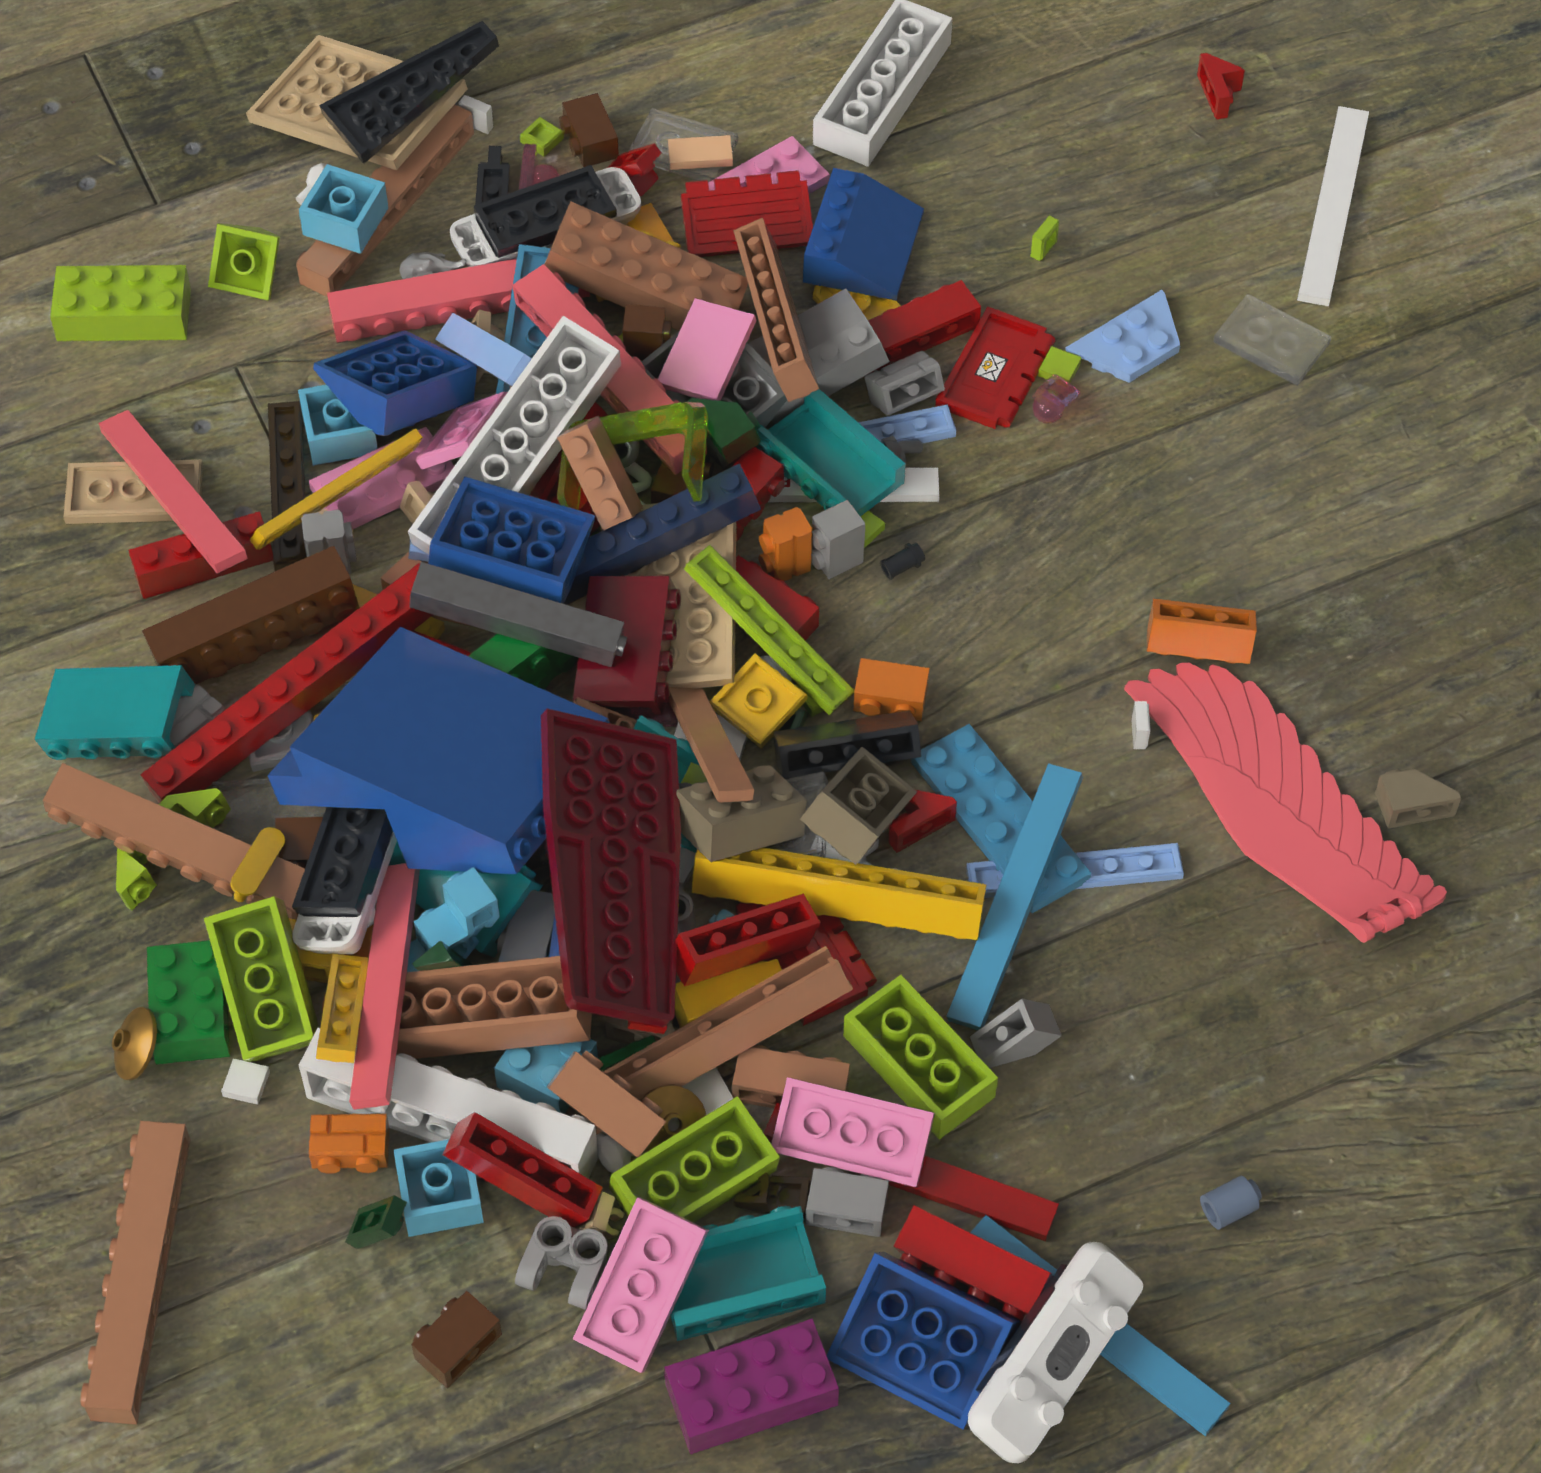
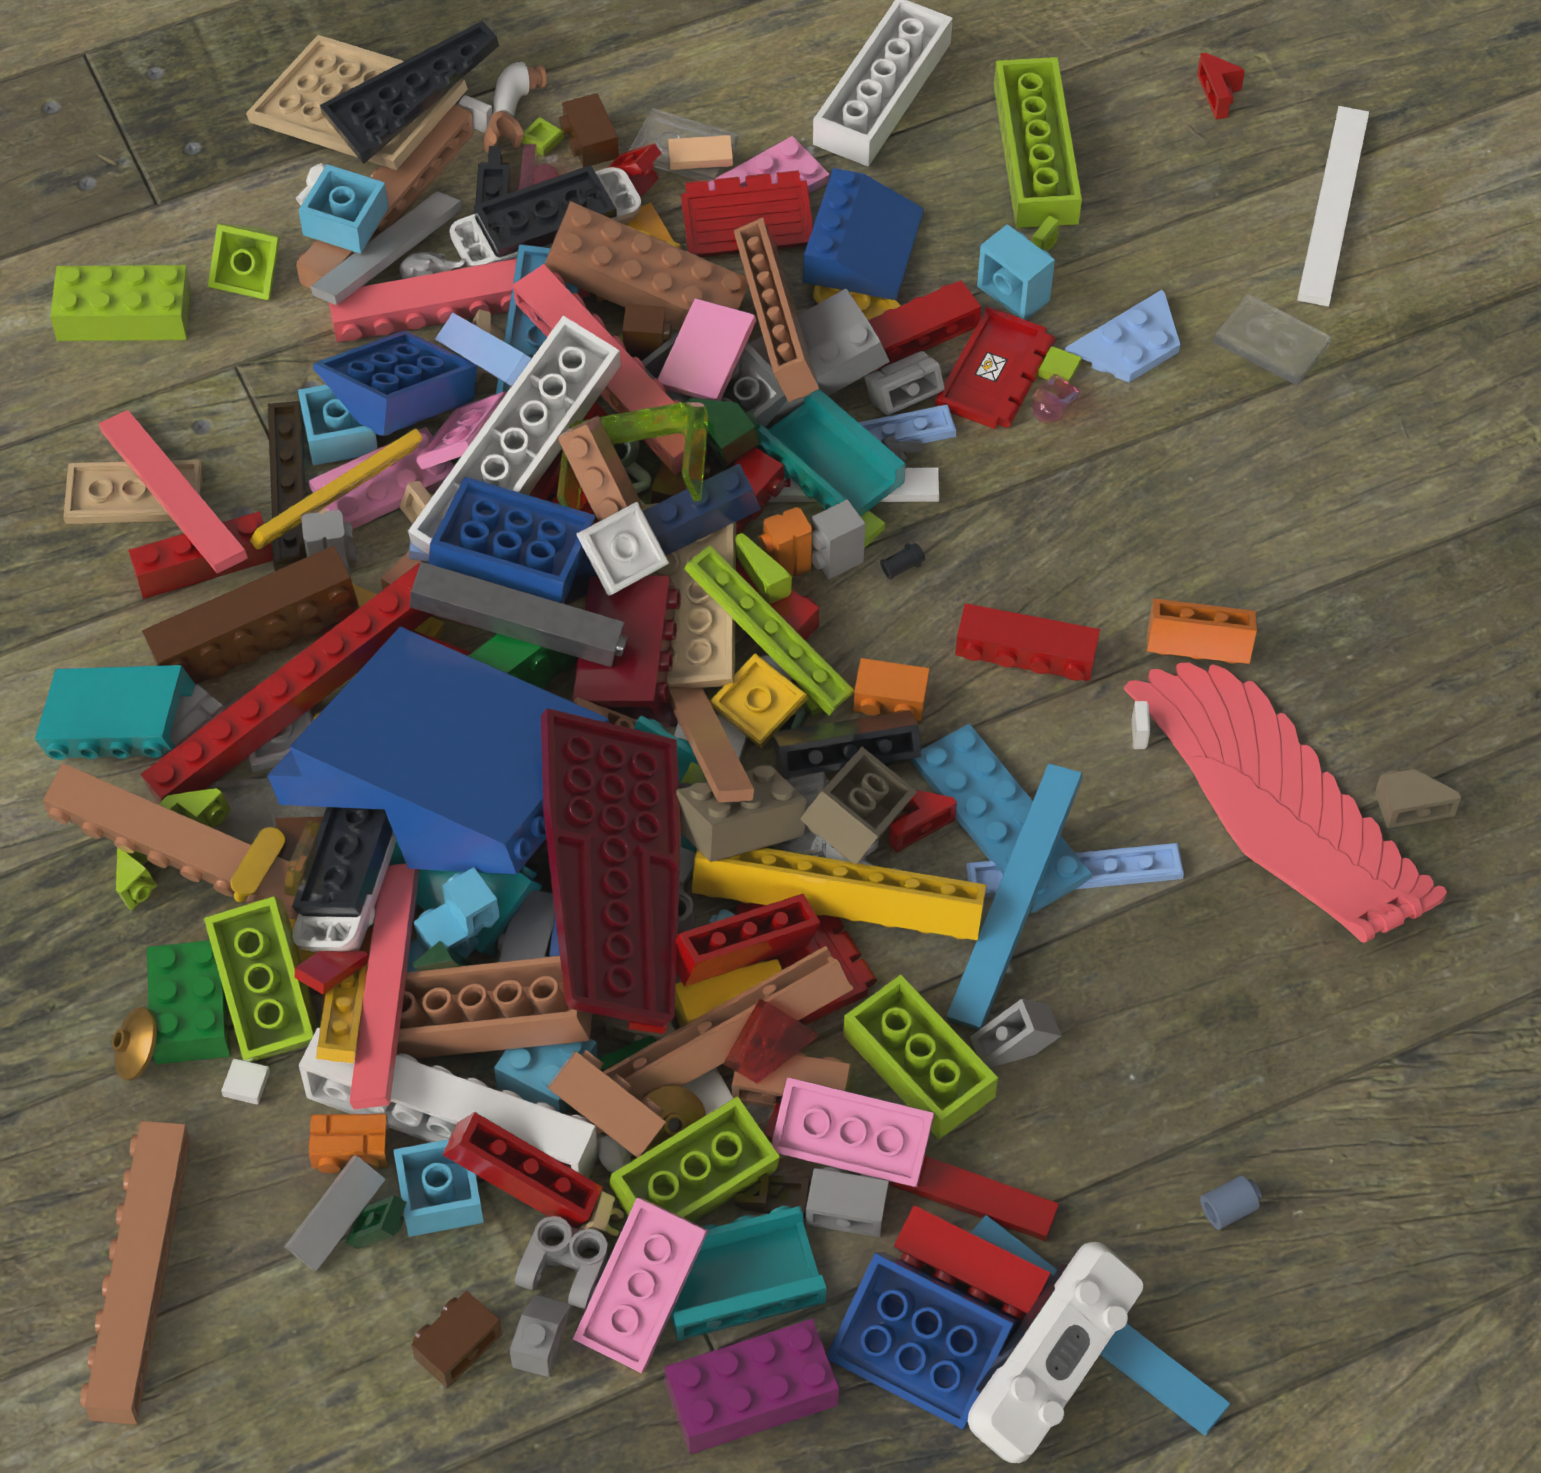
(300, 858): none -> clear yellow tile
(329, 968): none -> red tile
(334, 1213): none -> light grey tile
(386, 248): none -> light grey tile
(510, 87): none -> piece
(539, 1335): none -> light grey slope
(622, 548): none -> white tile
(766, 574): none -> lime slope
(767, 1042): none -> clear red wing
(1015, 272): none -> medium azure brick
(1027, 642): none -> red brick
(1037, 142): none -> lime brick

